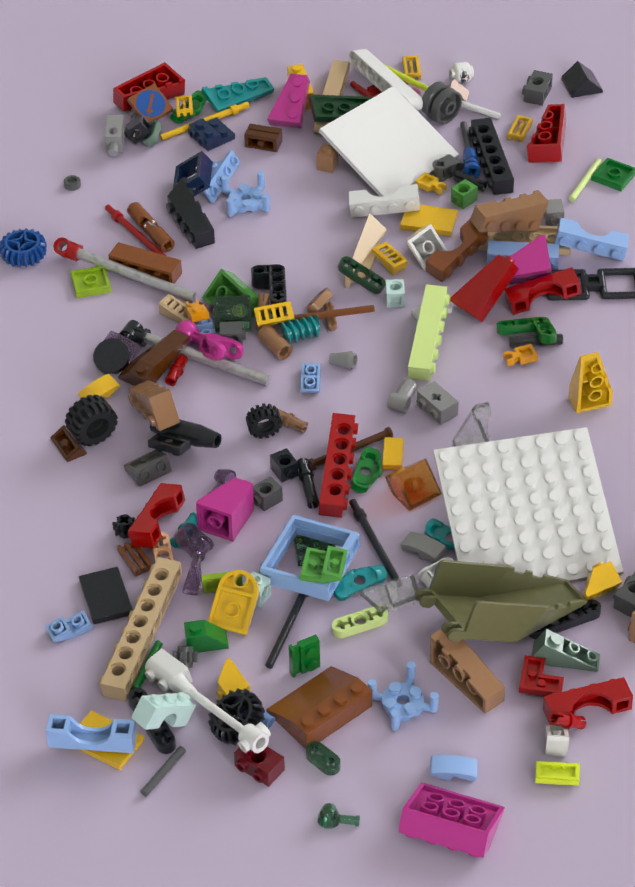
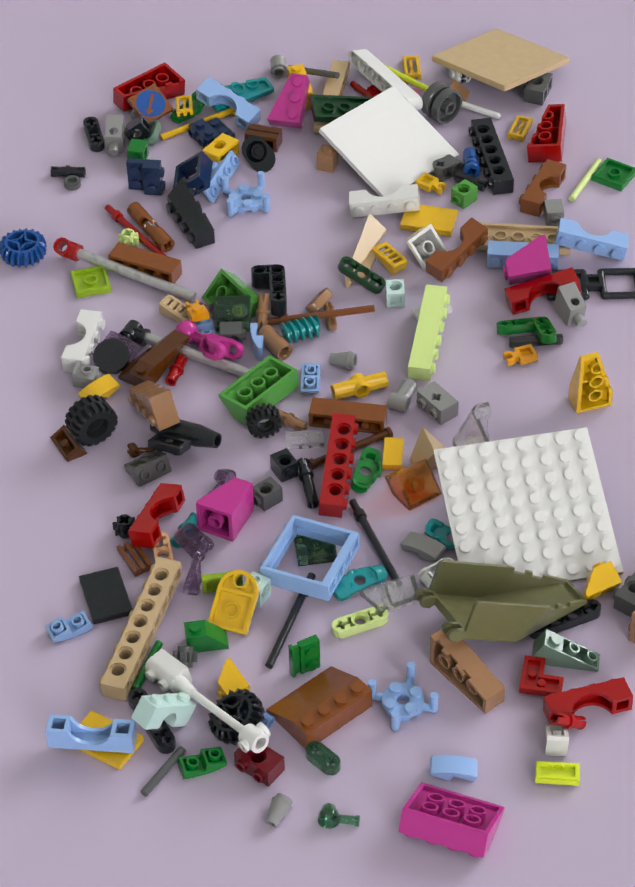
(67, 171): none -> black pin
(84, 374): none -> light grey brick
(89, 326): none -> white arch
(93, 130): none -> black beam
(129, 237): none -> yellowish green gear
(135, 451): none -> reddish brown hand
(138, 149): none -> green brick
(146, 176): none -> dark blue plate
(206, 762): none -> green slope
(214, 93): none -> light blue arch
(221, 146): none -> yellow brick
(257, 341): none -> light blue slope
(258, 153): none -> black piece
(264, 383): none -> bright green slope
(265, 309): yellow slope -> none
(278, 66): none -> light grey brick
(279, 807): none -> light grey cone
(304, 439): none -> clear plate
(322, 565): bright green slope -> none
(324, 73): none -> dark grey bar
(359, 385): none -> yellow piece
(371, 417): none -> dark orange brick
(424, 448): none -> tan slope
(465, 134): dark grey bar -> none
(485, 288): red slope -> none
(500, 59): none -> tan tile
(510, 214): medium nougat wedge -> none
(549, 176): none -> dark orange arch
(570, 305): none -> light grey torso
(580, 81): black slope -> none

